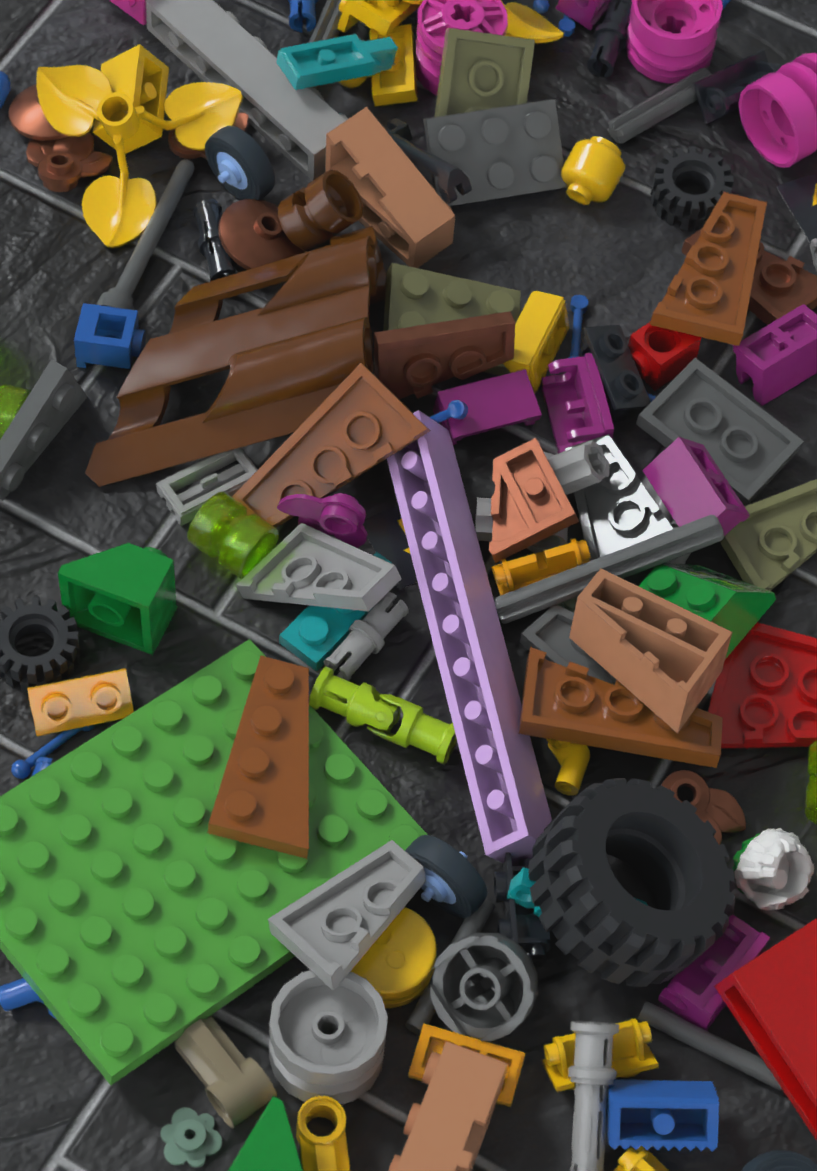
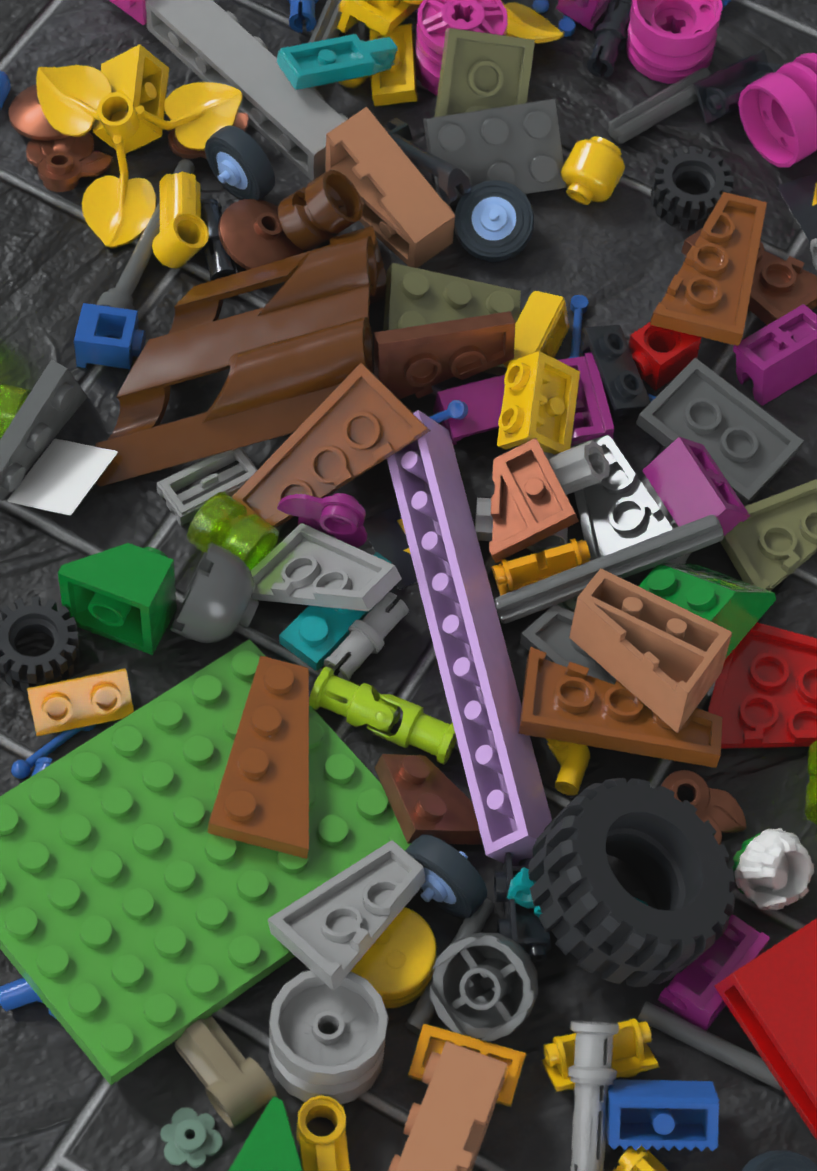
(62, 476): none -> white sticker
(181, 224): none -> yellow piece
(216, 598): none -> dark grey cylinder
(427, 800): none -> copper wing
(494, 221): none -> black wheel
(538, 403): none -> yellow bracket

